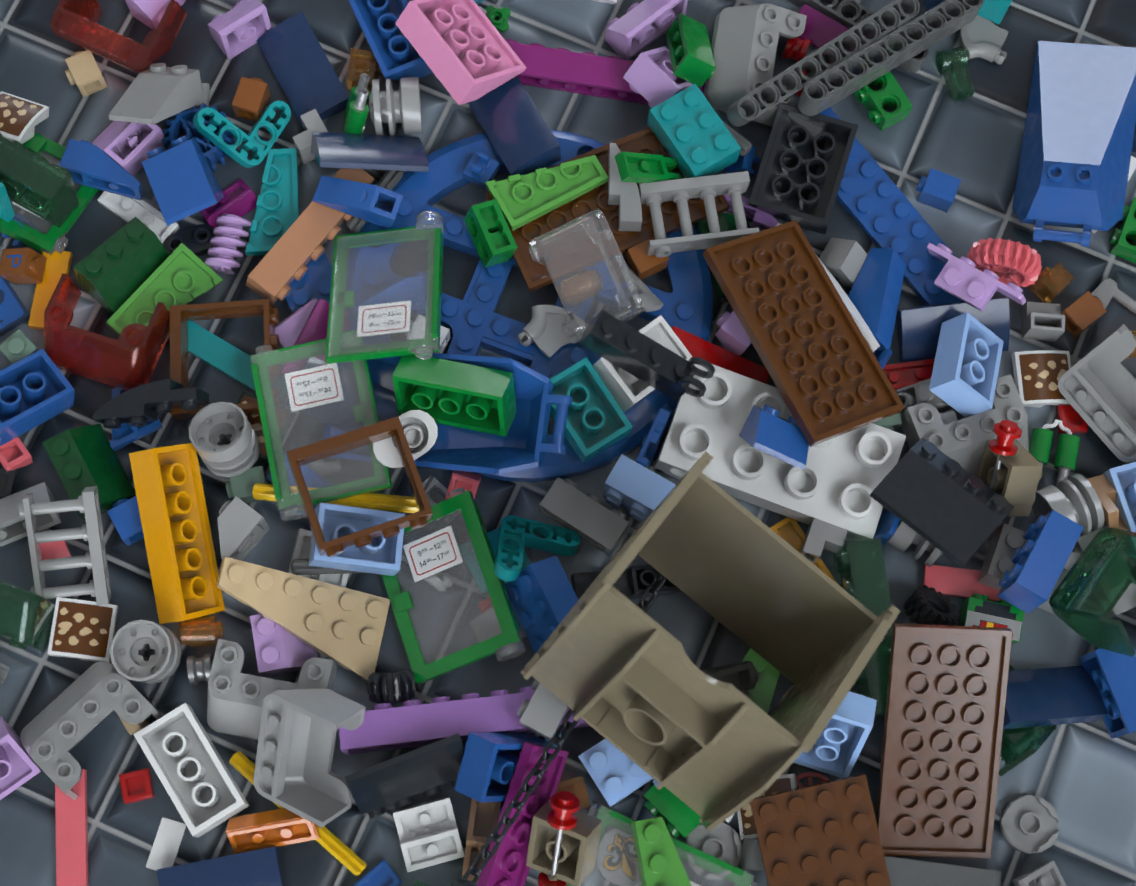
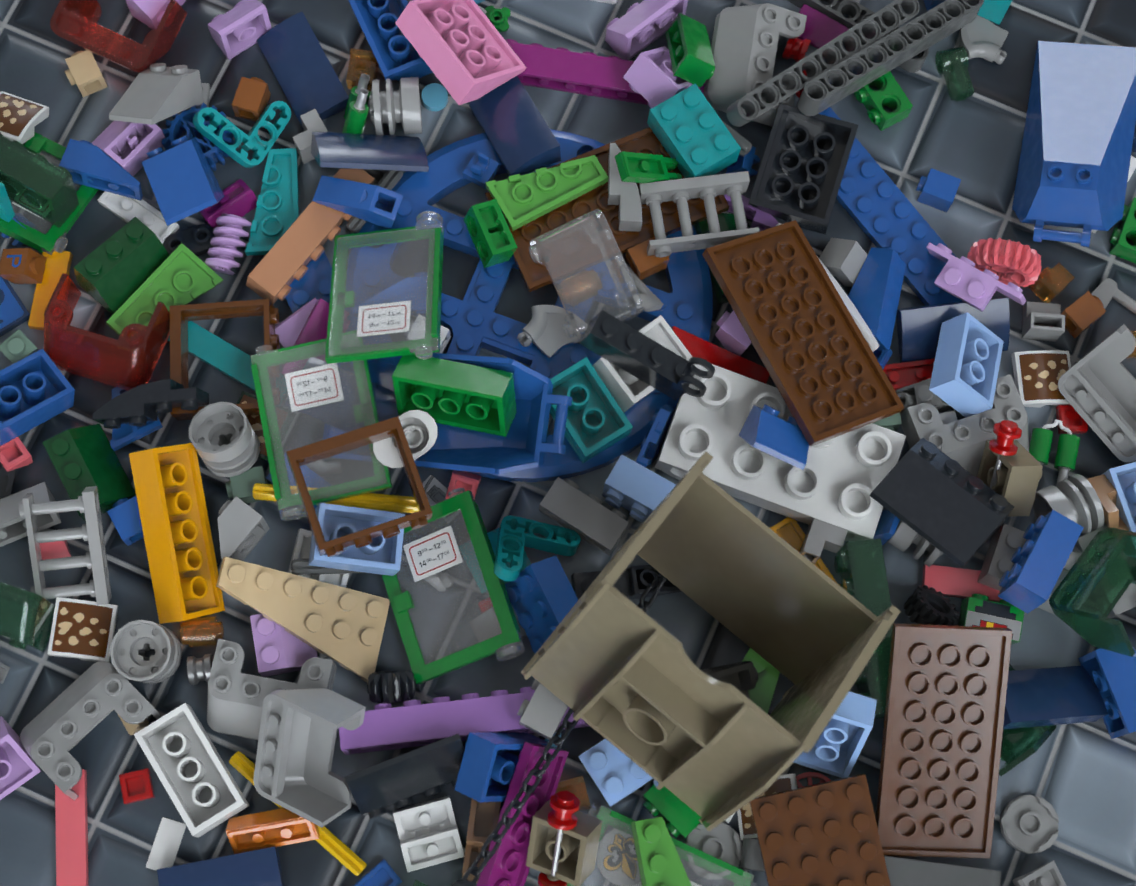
(434, 97): none -> medium azure tile

